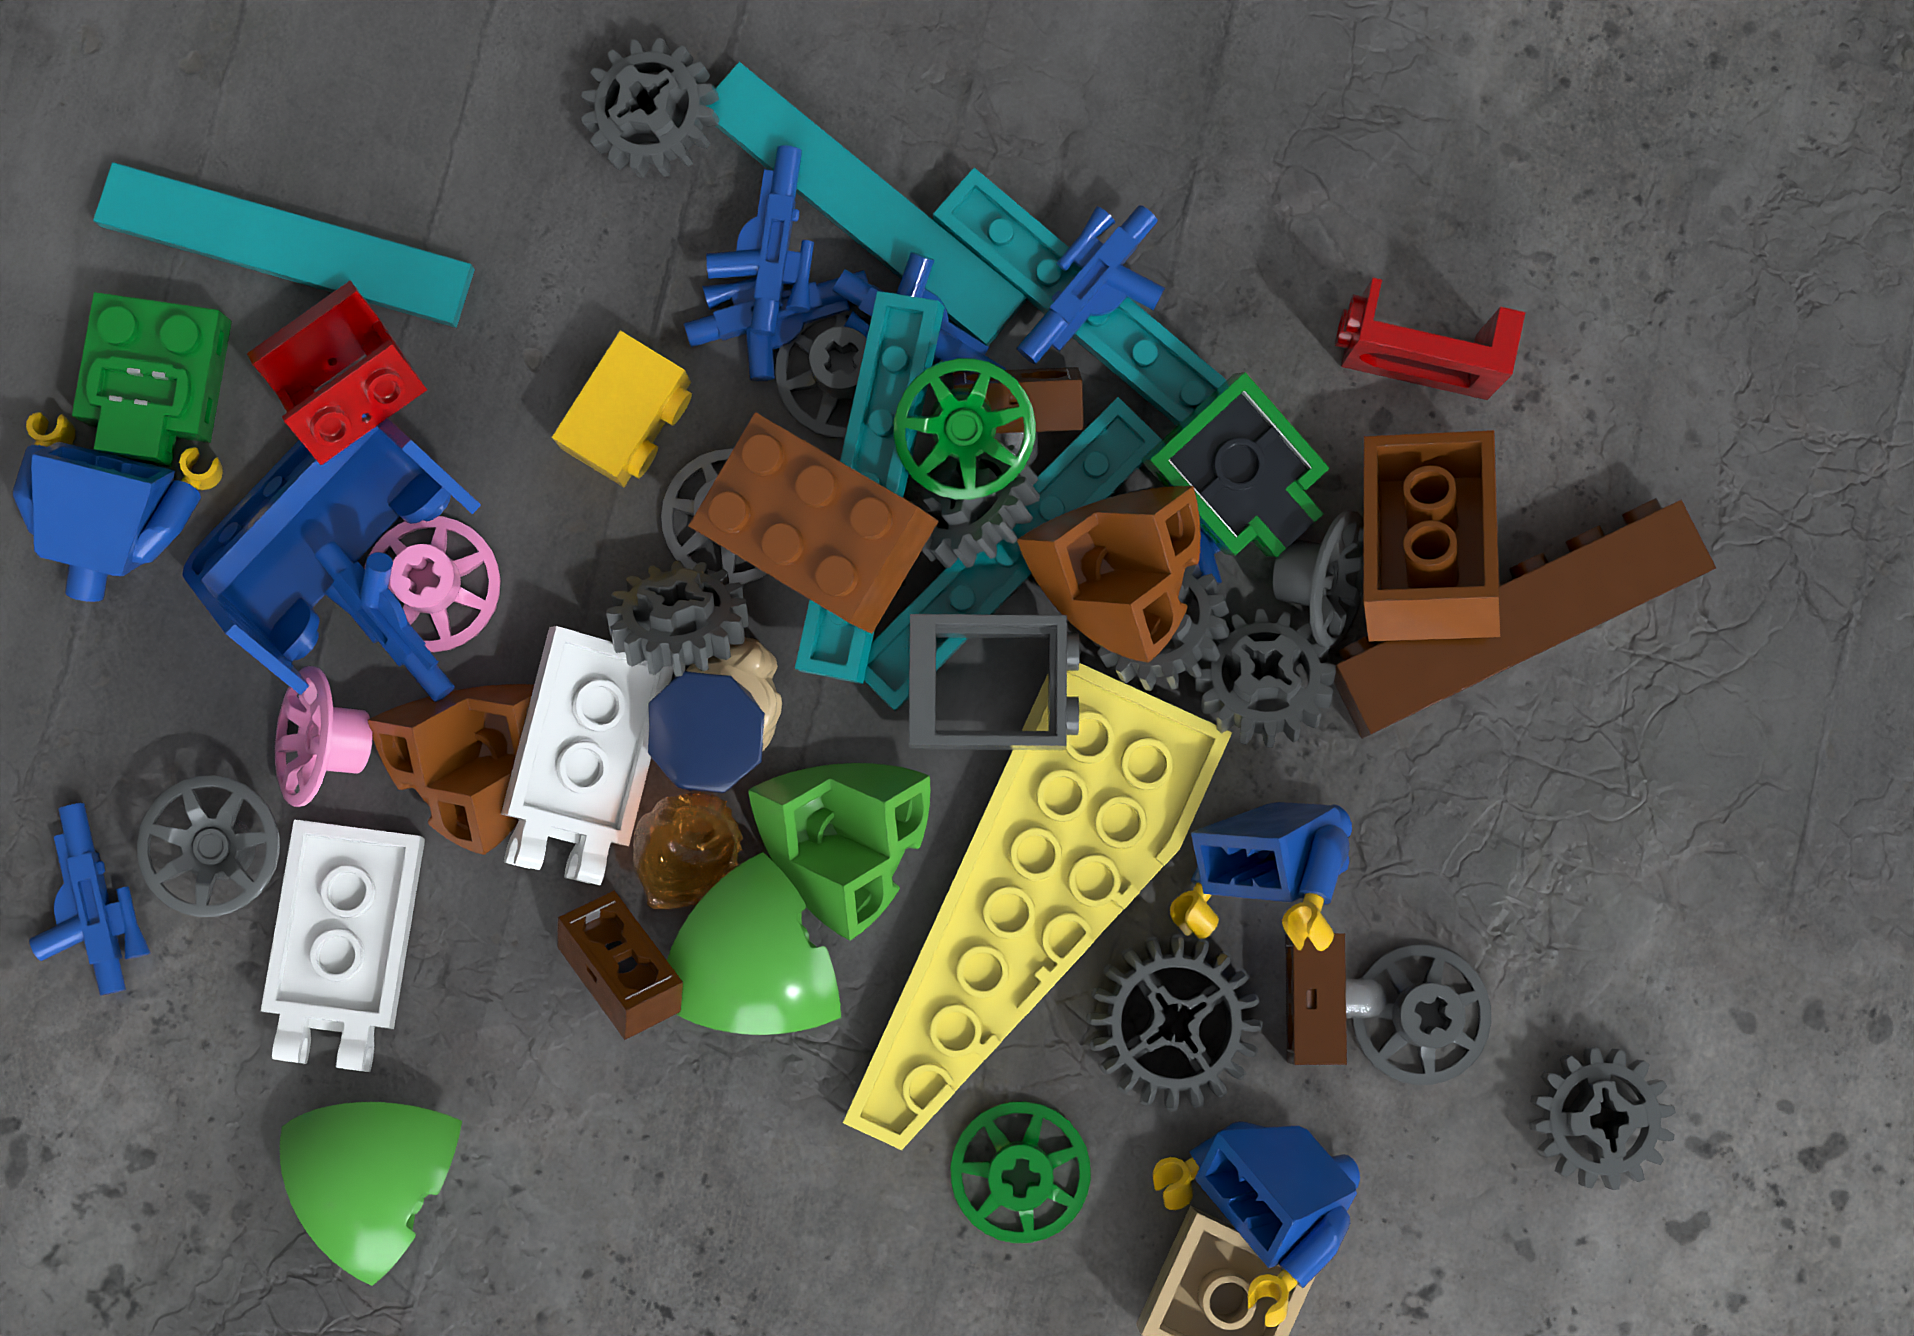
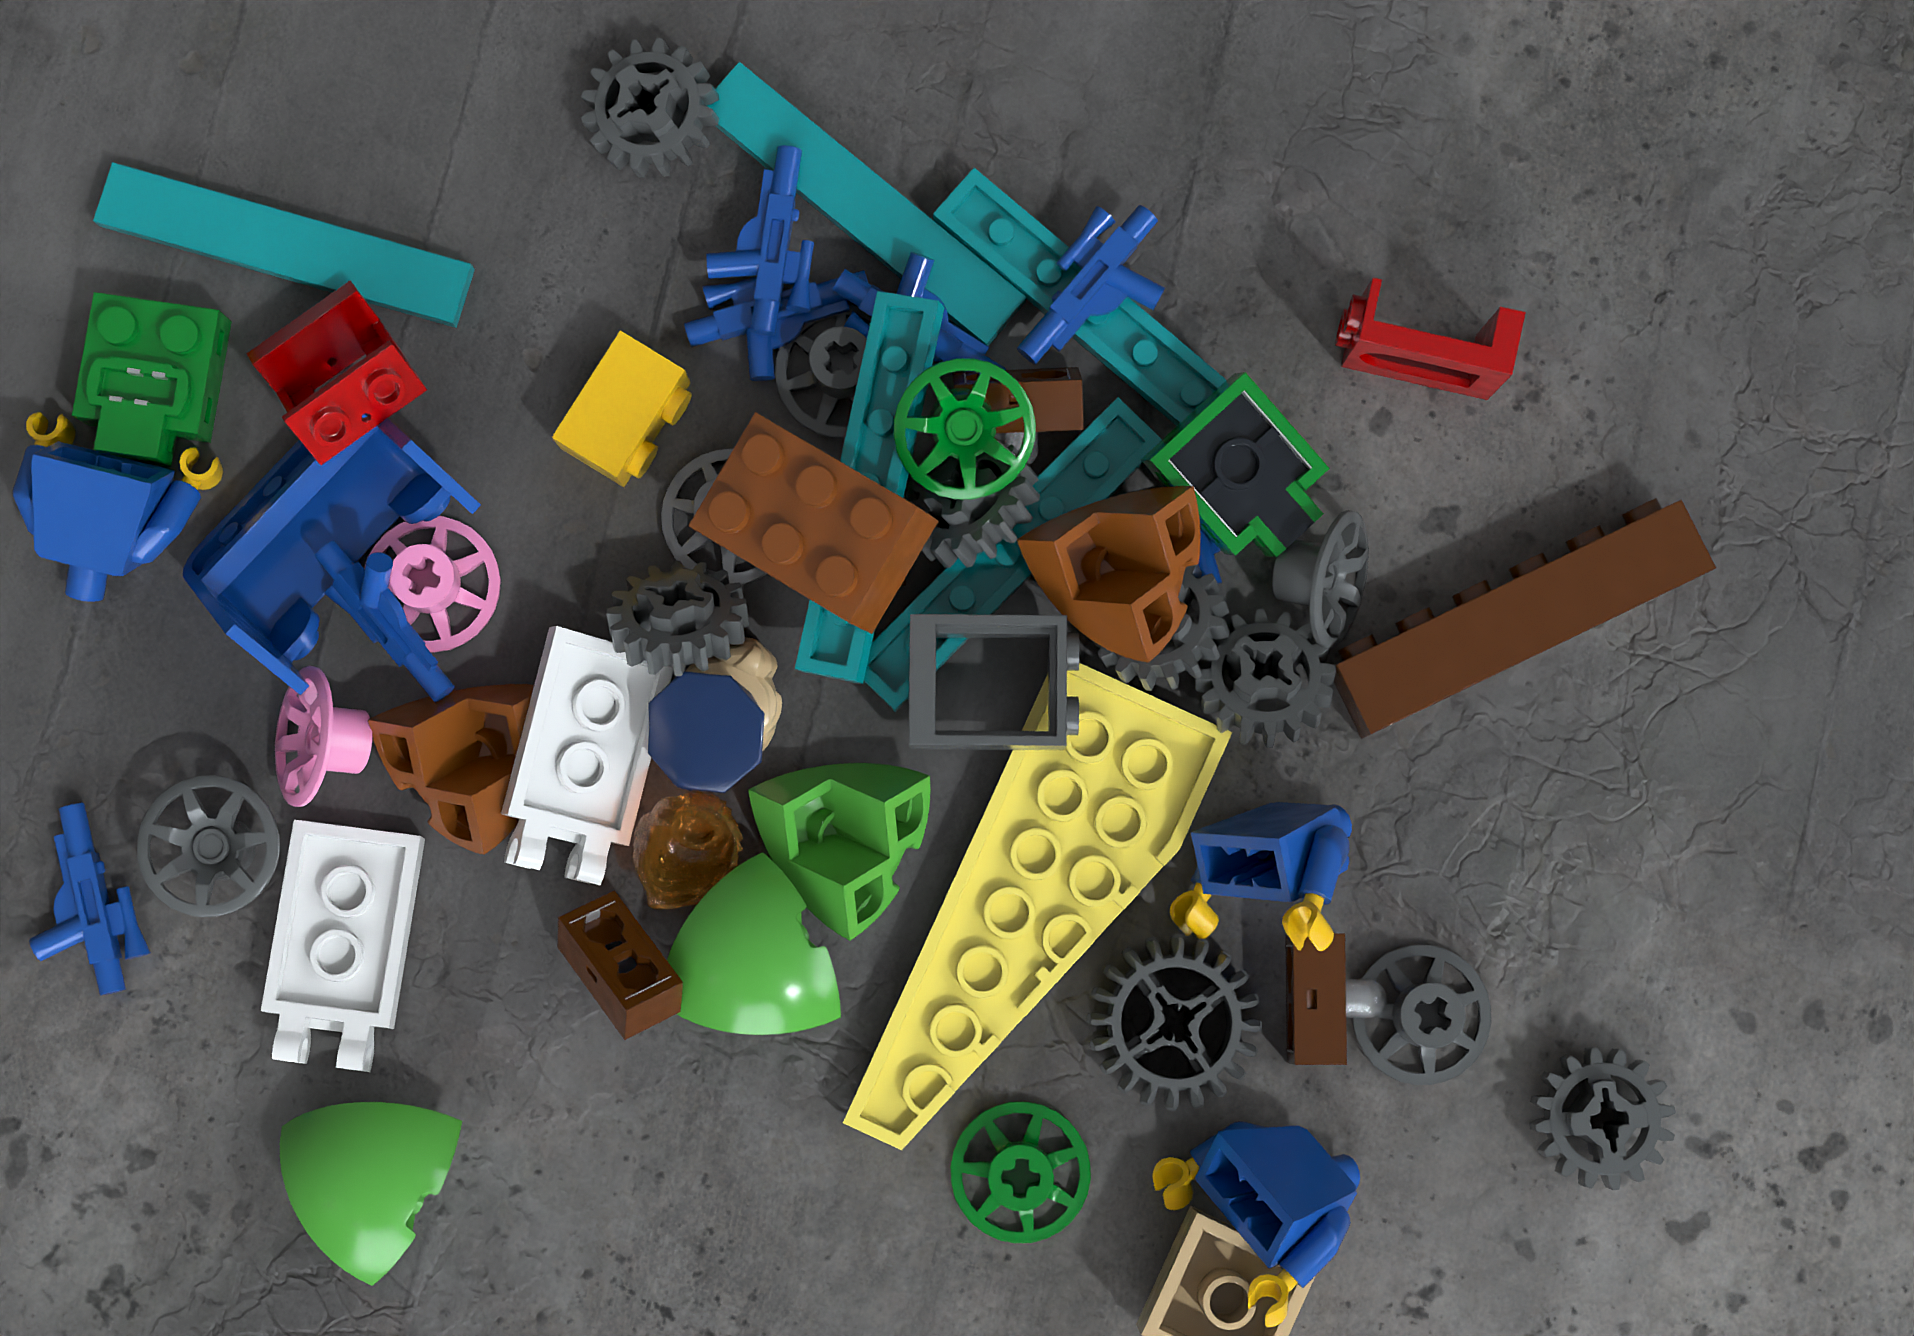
(1431, 536): dark orange brick -> none

